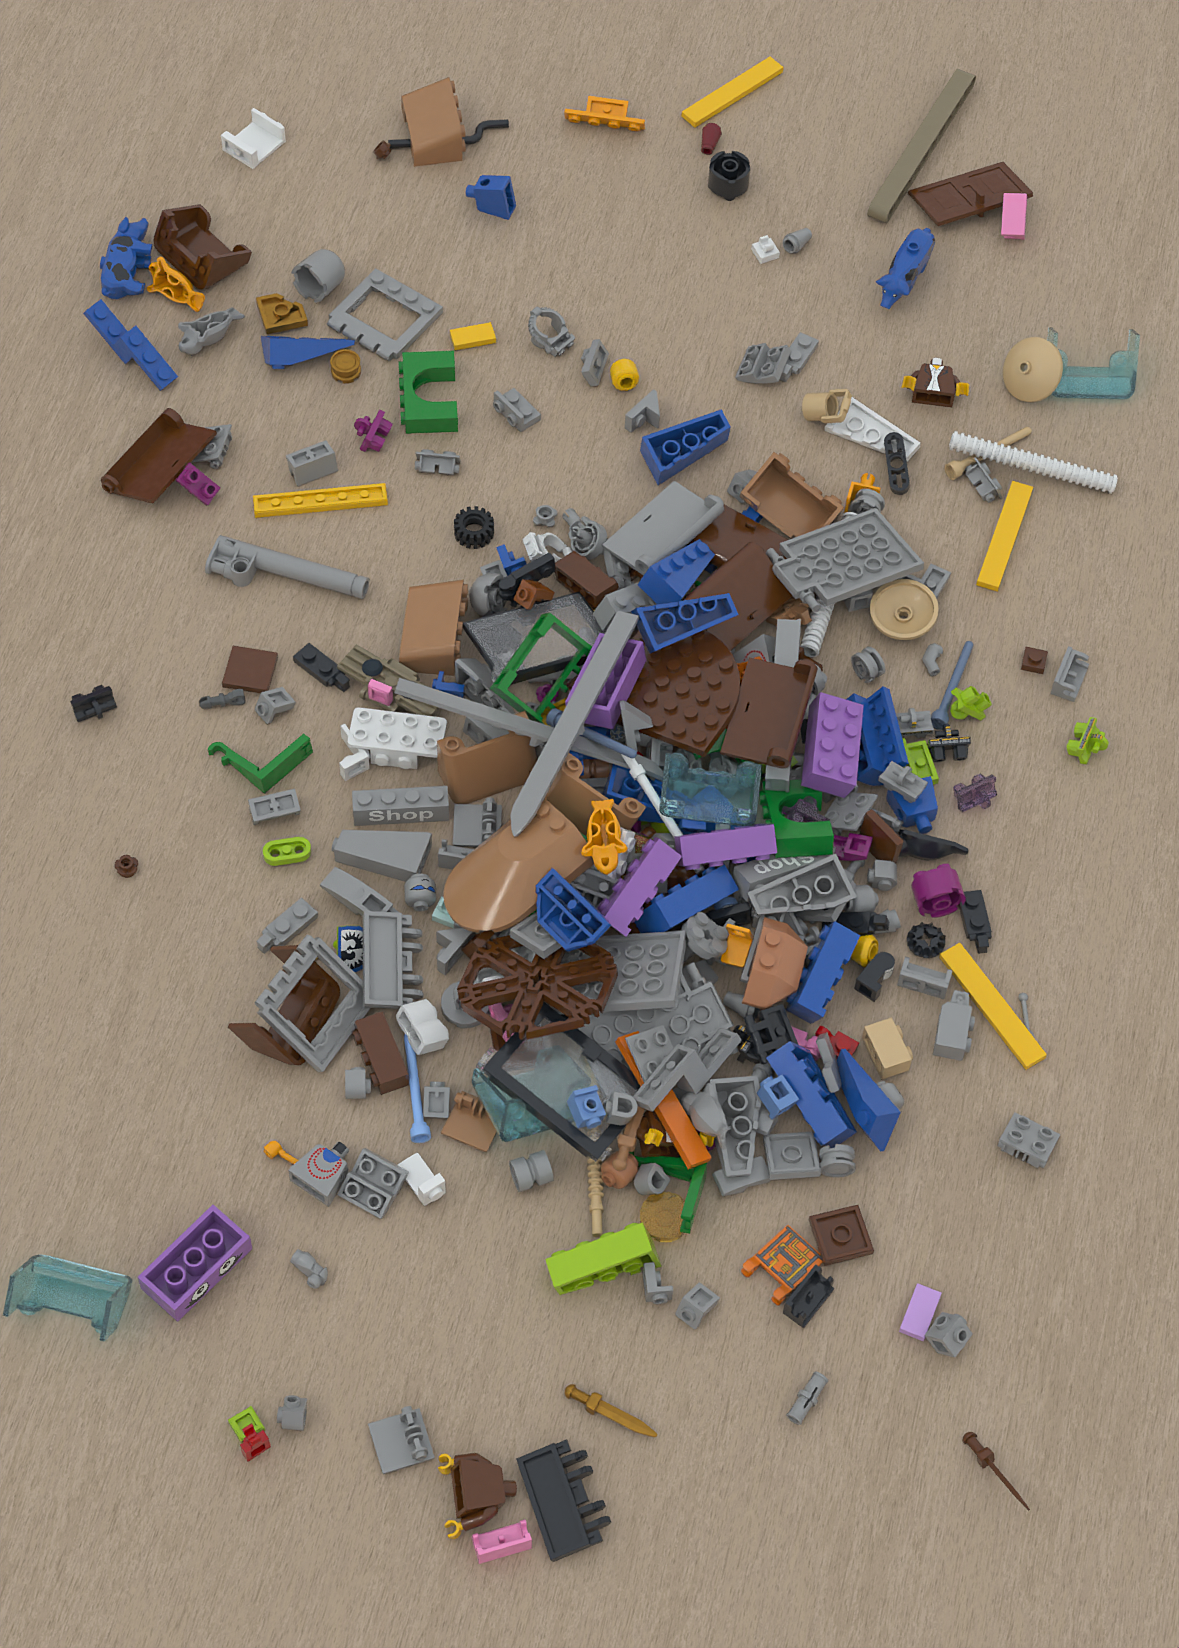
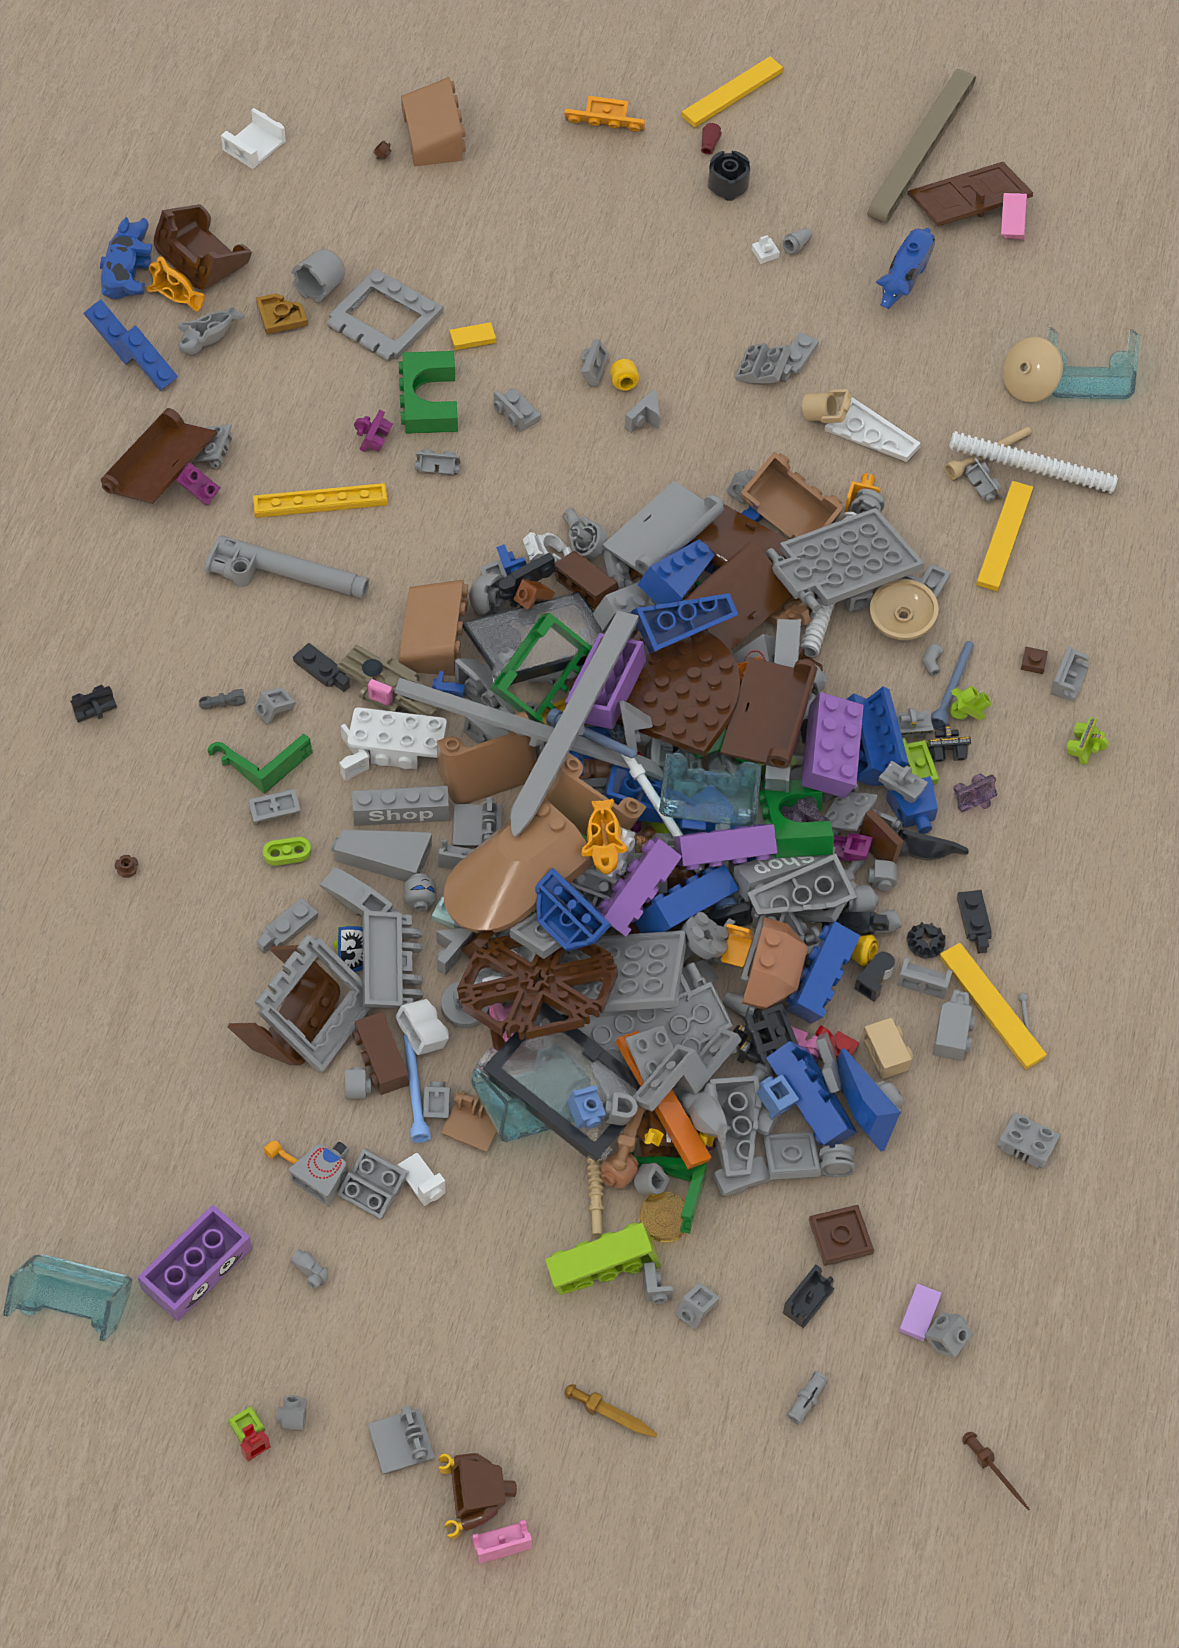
(250, 669): reddish brown tile -> none
(288, 351): blue wedge -> none
(312, 463): light grey hinge -> none
(345, 366): pearl gold wheel -> none
(401, 143): black piece -> none
(474, 517): black tyre -> none
(493, 195): blue torso -> none
(531, 1170): light grey wheel -> none
(540, 692): magenta plate -> none
(545, 516): light grey plate -> none
(555, 345): light grey piece -> none
(556, 1499): black hinge -> none
(683, 444): blue wedge -> none
(786, 1259): flag -> none
(868, 664): light grey wheel -> none
(896, 471): black beam -> none
(935, 384): reddish brown torso -> none
(937, 891): magenta brick -> none

